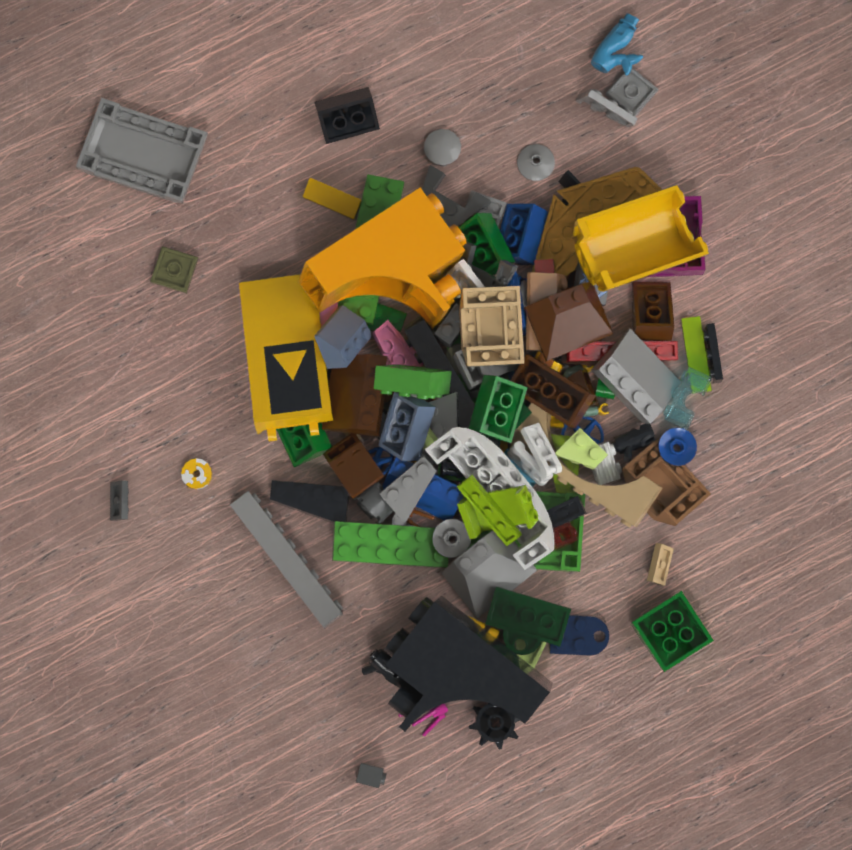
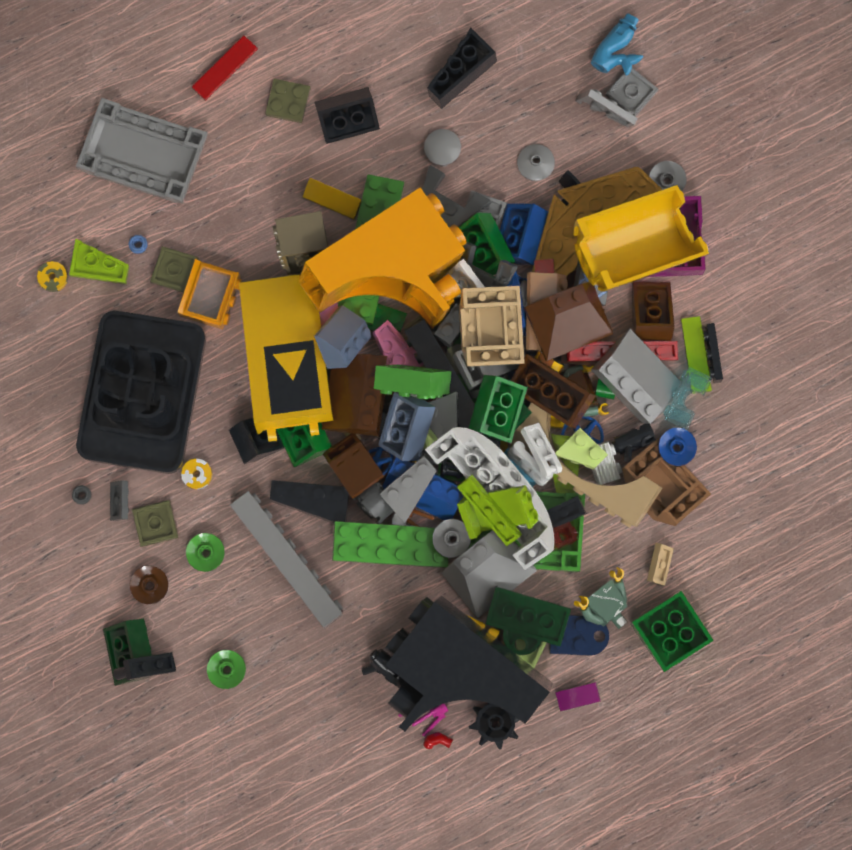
(58, 282): none -> yellow piece
(75, 494): none -> dark grey plate
(96, 265): none -> lime wing
(126, 642): none -> dark green slope
(138, 238): none -> medium blue plate
(139, 583): none -> reddish brown dish
(141, 392): none -> black piece
(146, 667): none -> black piece
(155, 523): none -> olive tile
(195, 550): none -> bright green dish
(209, 294): none -> window
(216, 666): none -> bright green dish
(224, 68): none -> red tile
(253, 445): none -> black slope
(288, 100): none -> olive plate
(299, 240): none -> dark tan brick
(371, 775): dark grey brick -> none
(436, 738): none -> red arm
(462, 69): none -> black wedge
(578, 696): none -> magenta slope
(606, 602): none -> sand green torso
(671, 171): none -> light grey dish

